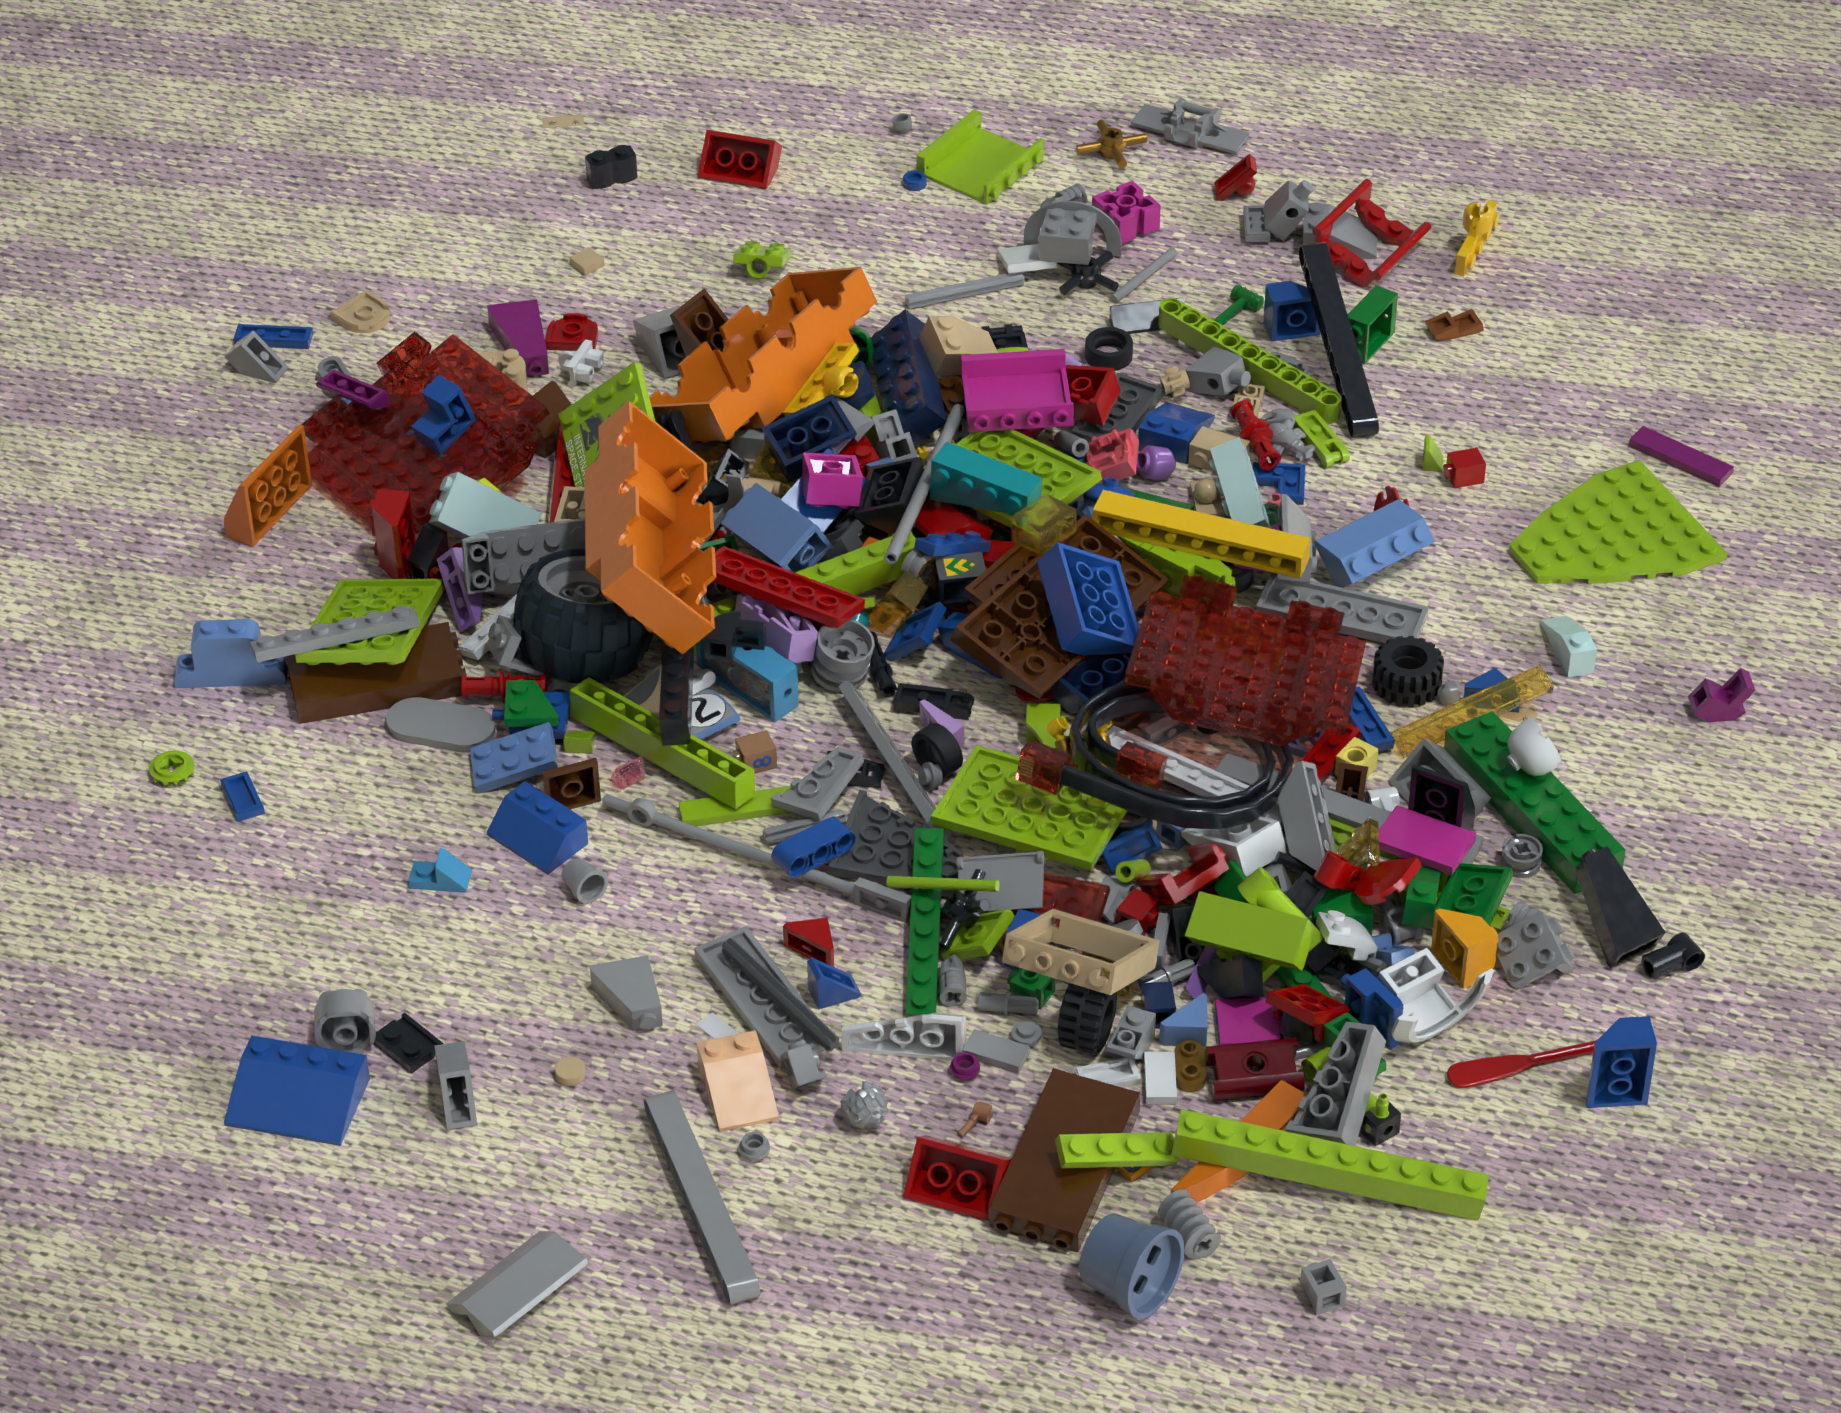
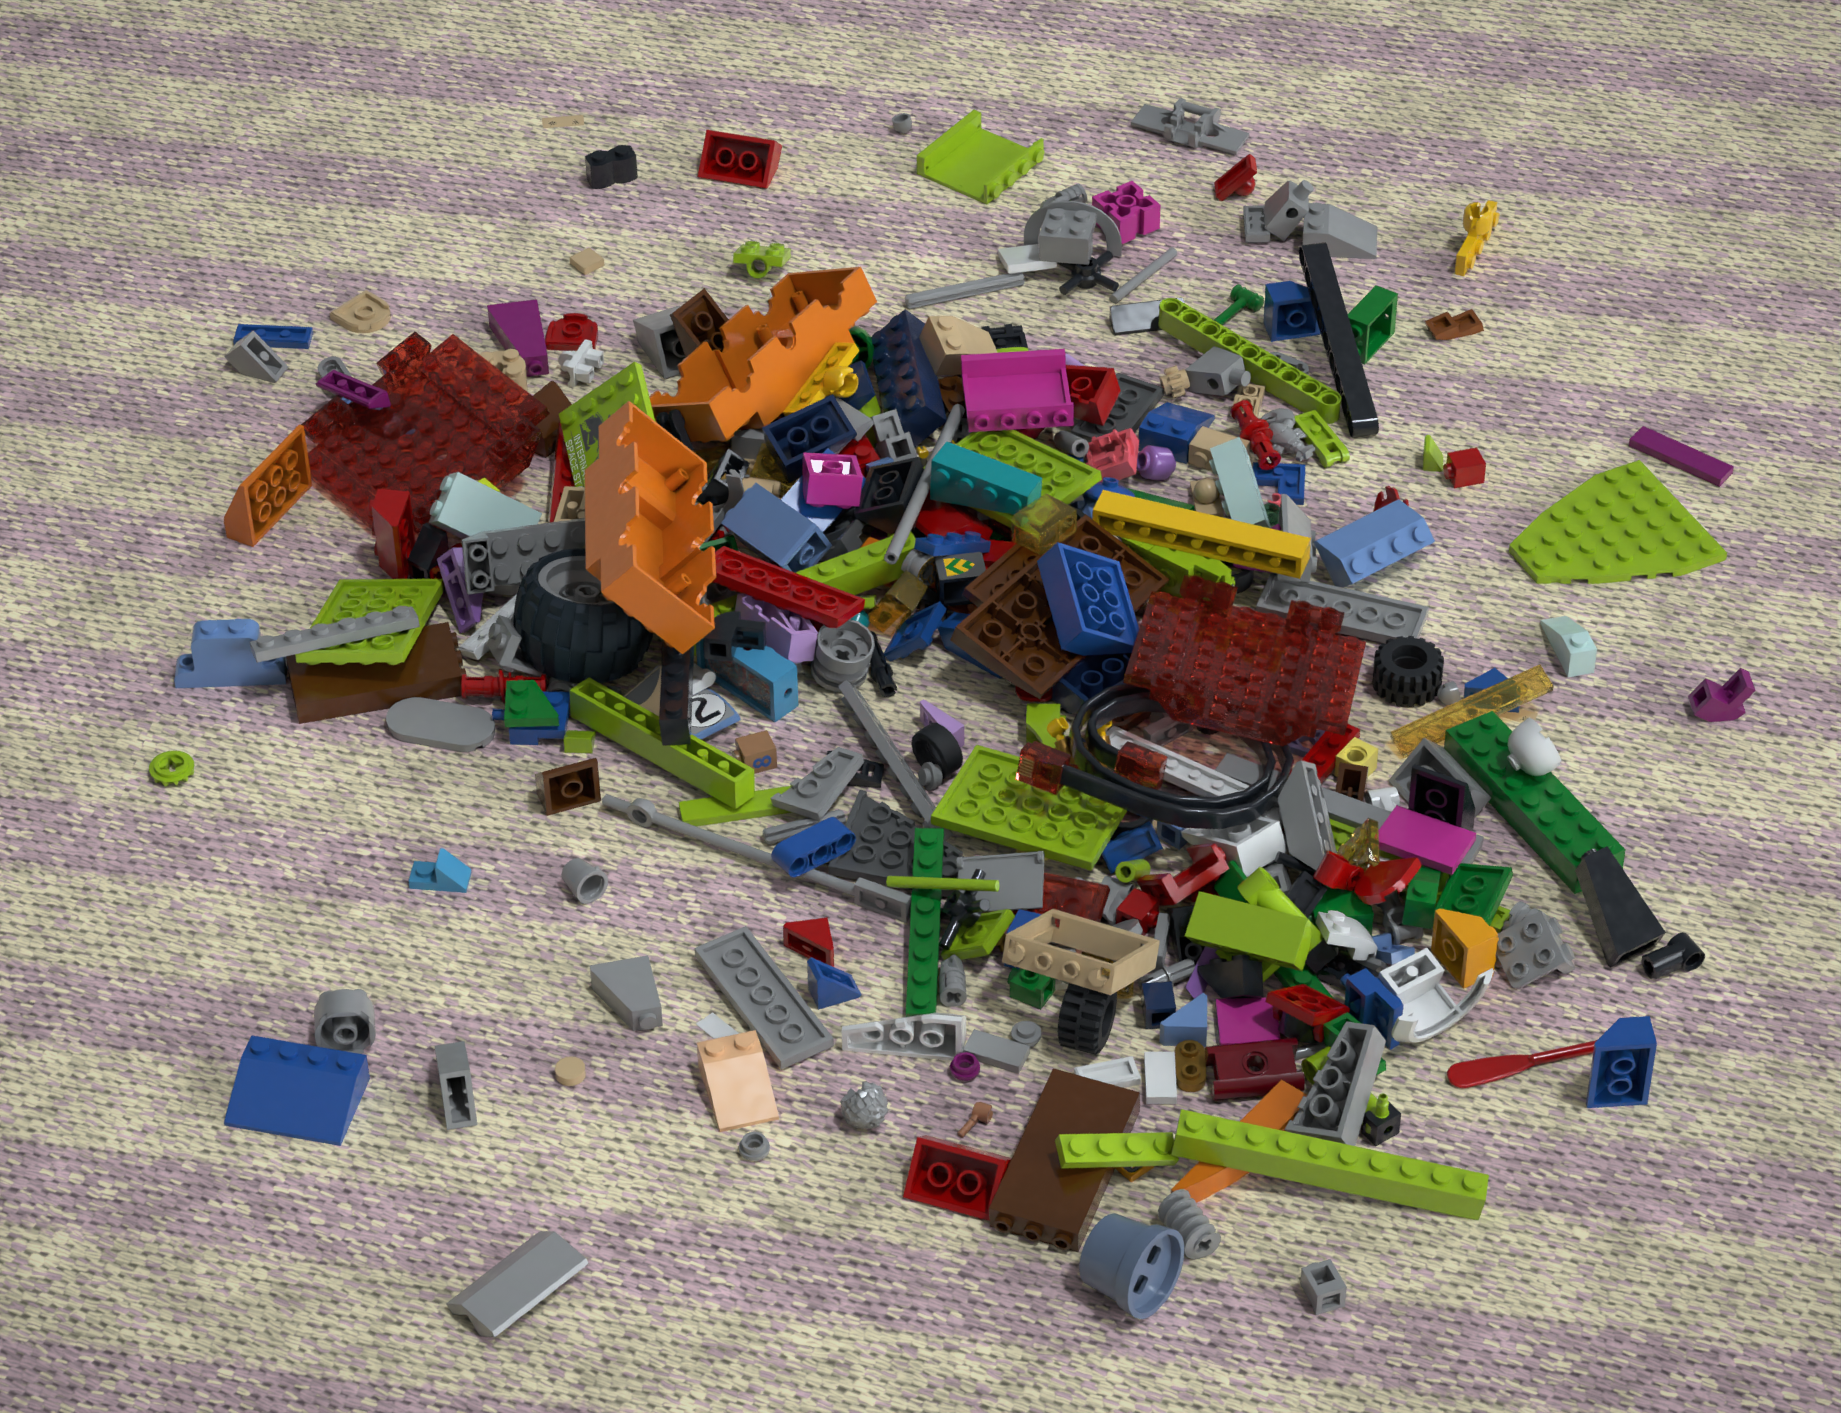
(242, 796): blue tile -> none
(407, 1043): black plate -> none
(446, 418): blue brick -> none
(513, 757): medium blue plate -> none
(538, 828): blue slope -> none
(629, 773): clear pink slope -> none
(702, 1198): light grey beam -> none
(780, 994): dark grey axle -> none
(802, 1064): light grey brick -> none
(914, 180): blue tile -> none
(949, 701): black hinge -> none
(1007, 1003): light grey axle -> none
(1111, 143): pearl gold bar -> none
(1112, 337): black tyre -> none
(1133, 1033): light grey slope -> none
(1368, 721): blue plate -> none
(1374, 219): red piece -> none
(1523, 855): light grey wheel -> none

